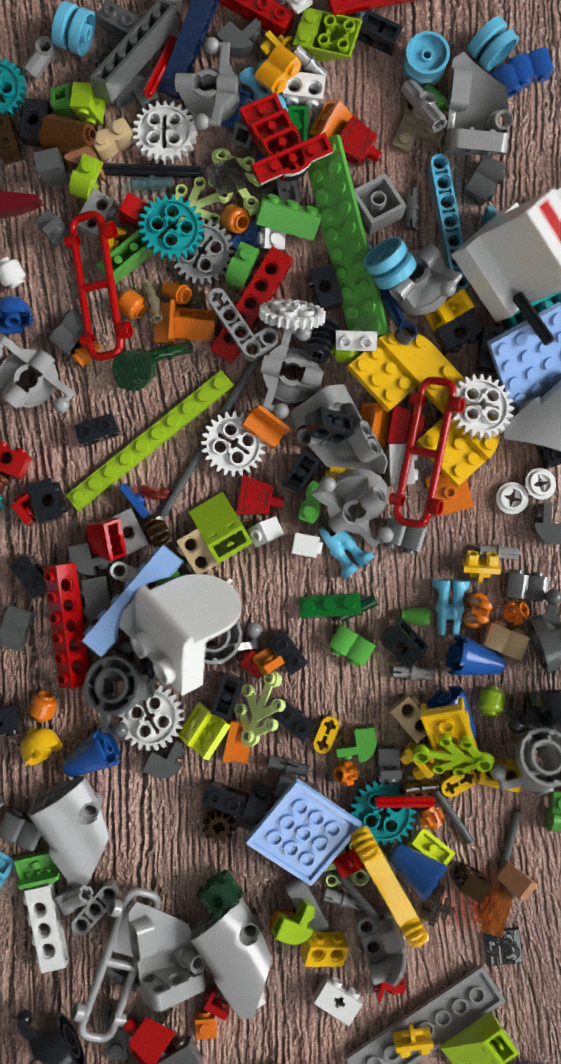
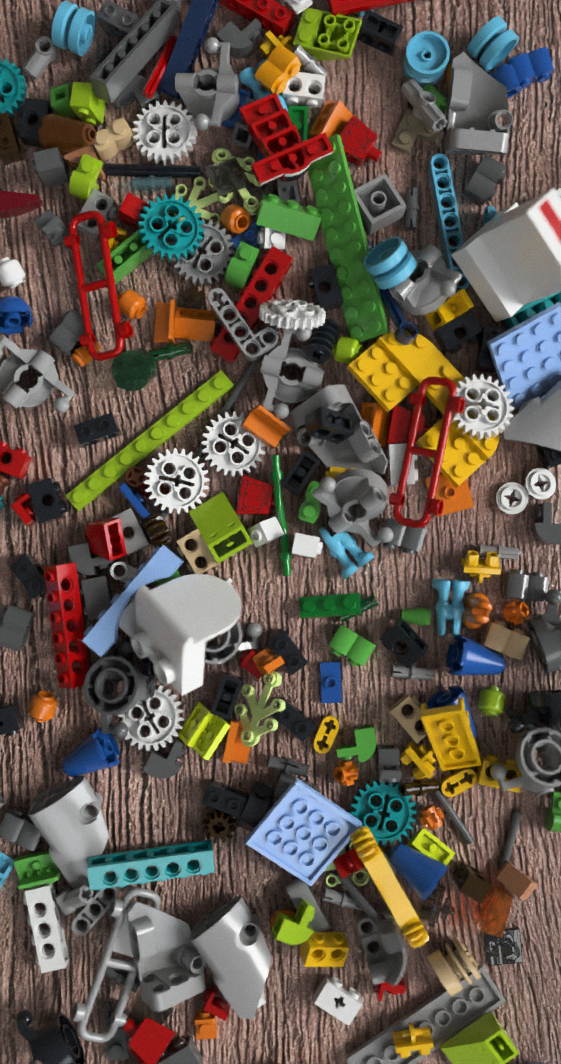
(38, 745): yellow cylinder -> none
(133, 474): none -> copper wheel
(141, 859): none -> teal brick
(152, 302): dark tan pin -> none
(179, 292): orange cone -> none
(180, 463): none -> white gear
(220, 893): clear green brick -> none
(276, 476): none -> green bar
(330, 682): none -> blue plate
(356, 340): white hinge -> none
(404, 802): red axle -> none
(454, 966): none -> tan wheel
(477, 760): lime plant -> none
(533, 318): black axle -> none

